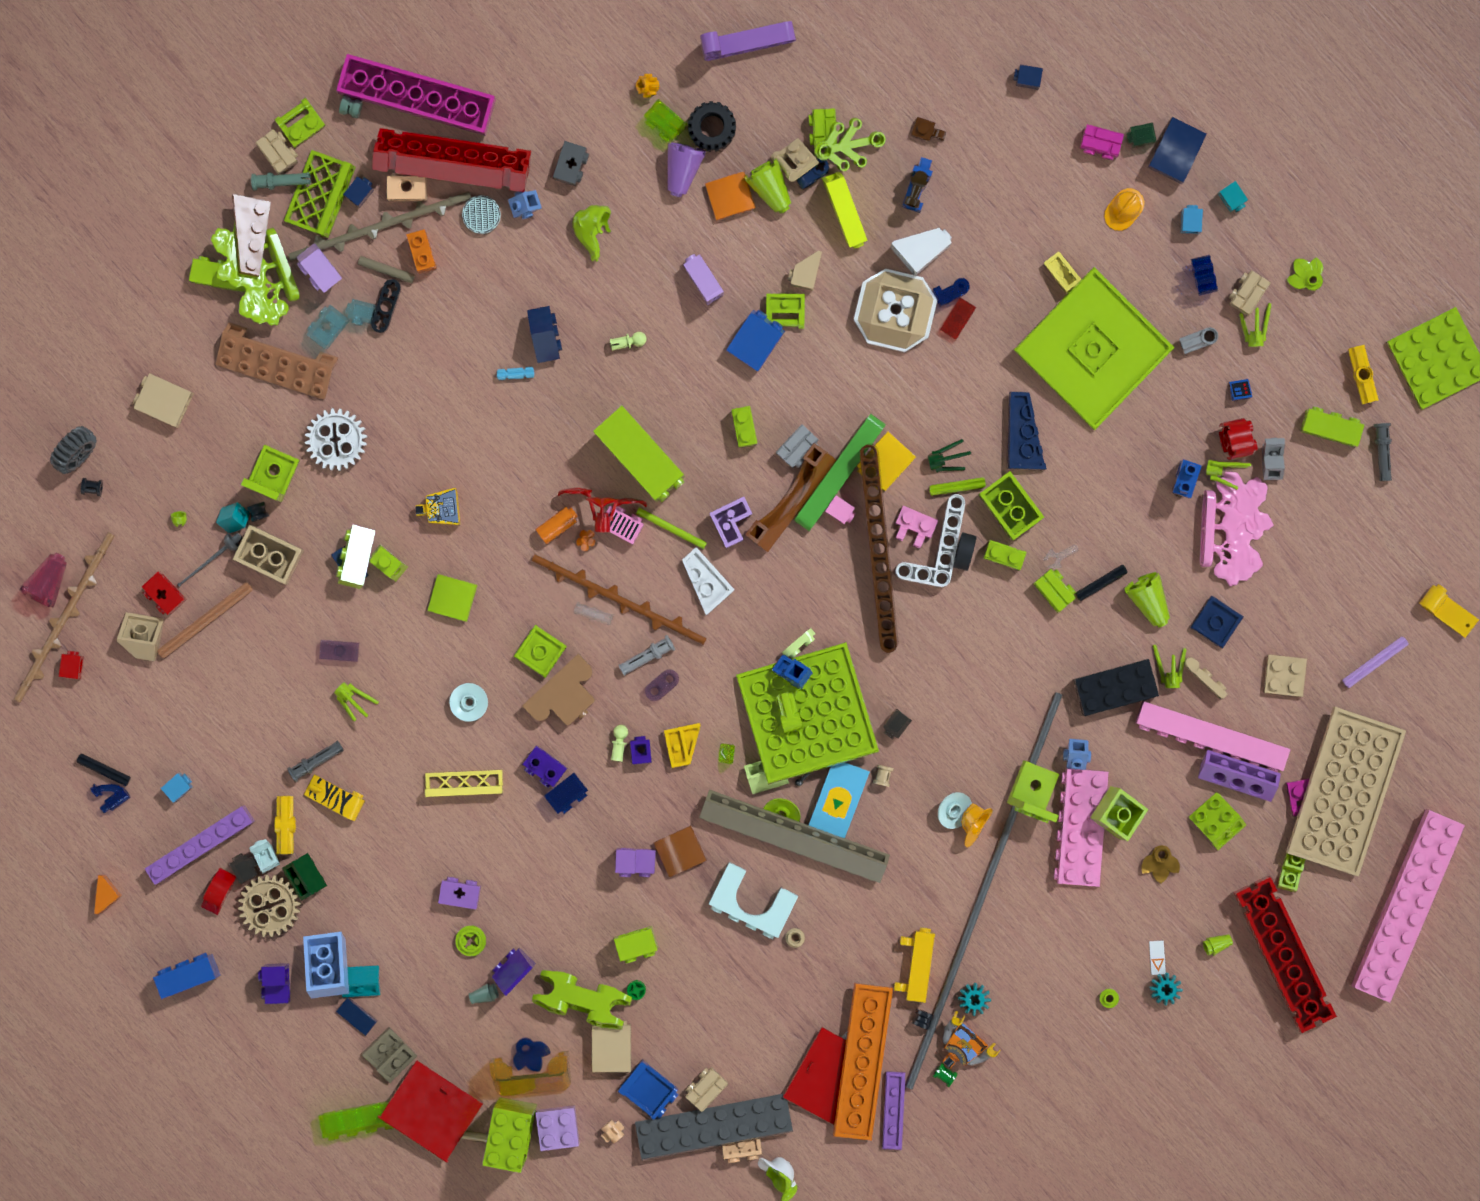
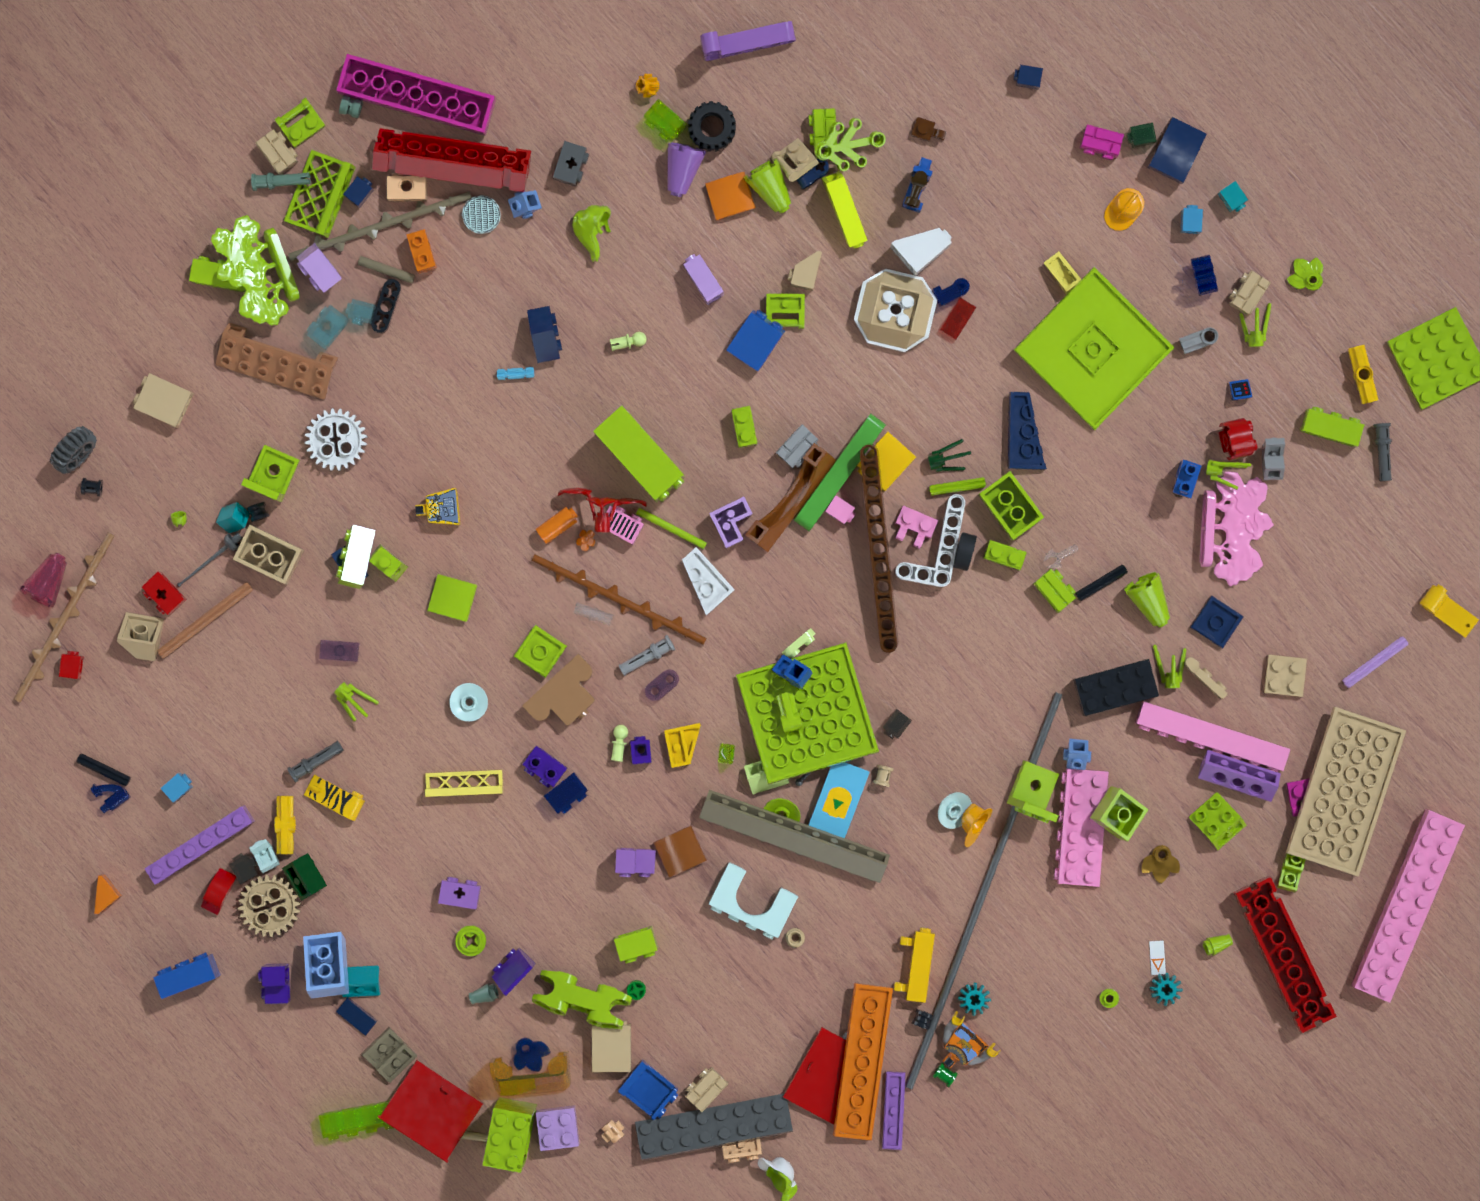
(251, 226): wing -> none

